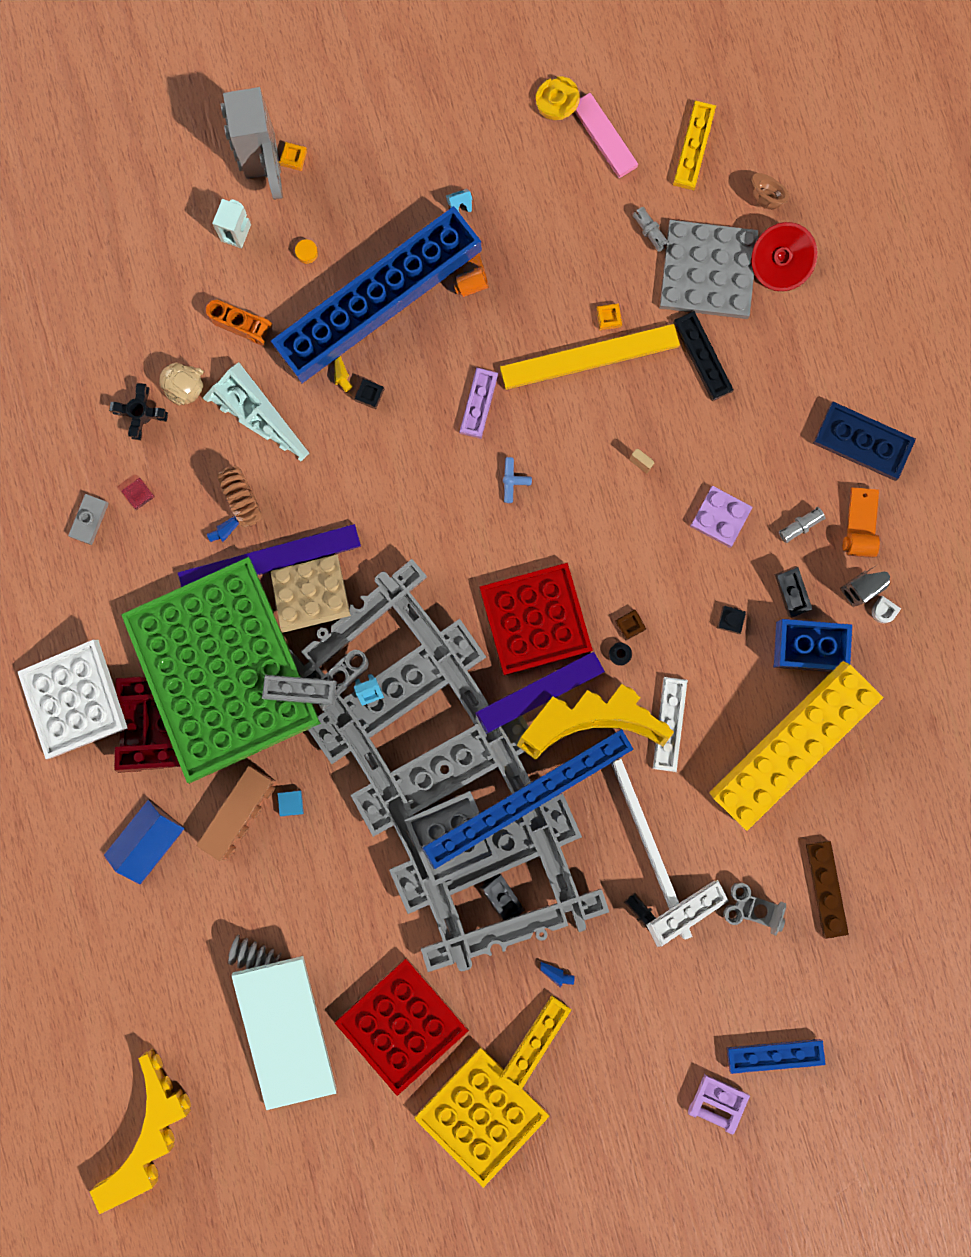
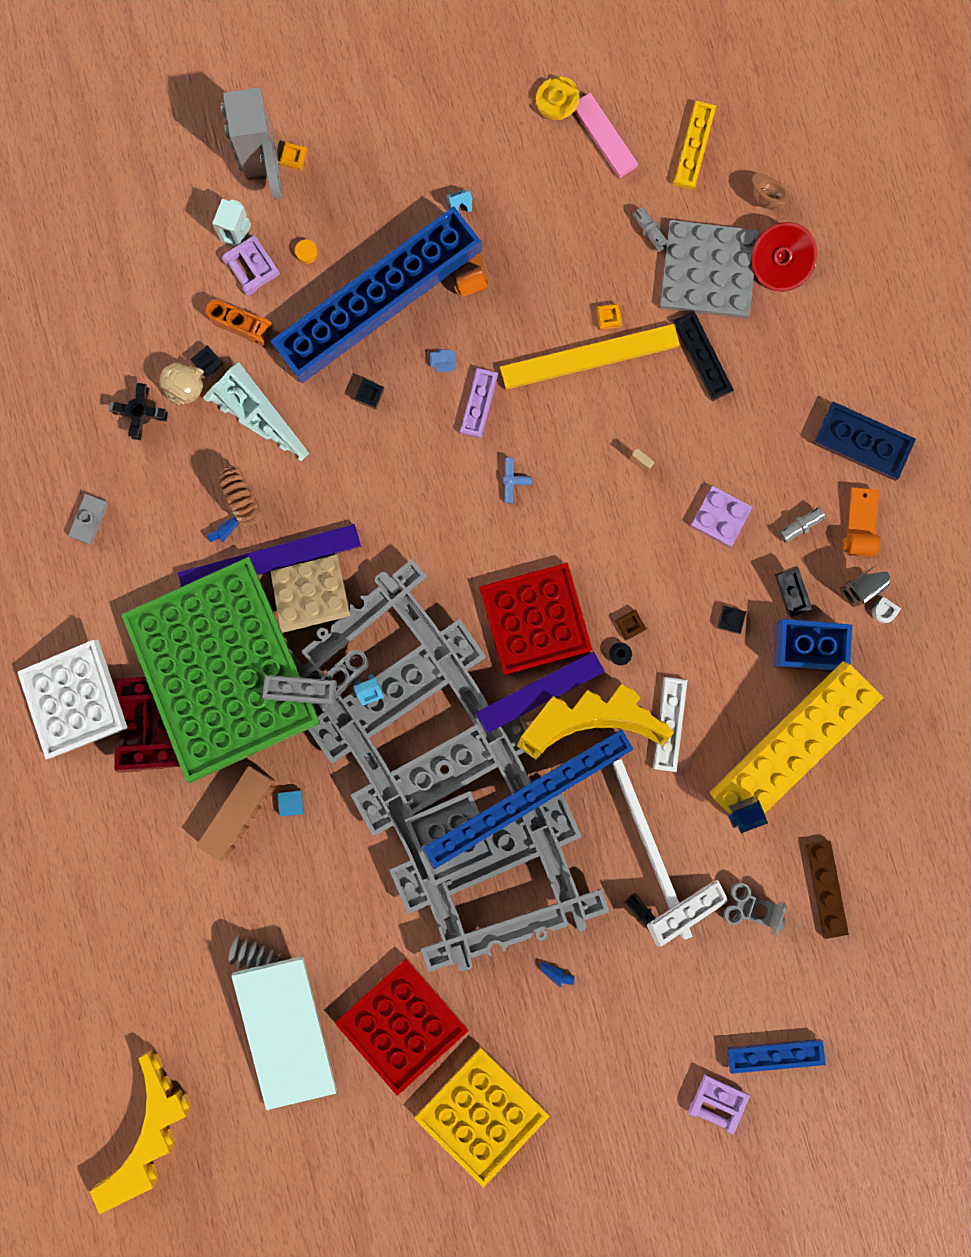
(138, 493): clear pink tile -> none
(143, 843): blue slope -> none
(207, 361): none -> black plate
(257, 261): none -> lavender plate
(341, 375): yellow bar -> none
(443, 360): none -> medium blue piece
(501, 897): black plate -> none
(535, 1044): yellow tile -> none
(747, 815): none -> clear blue brick

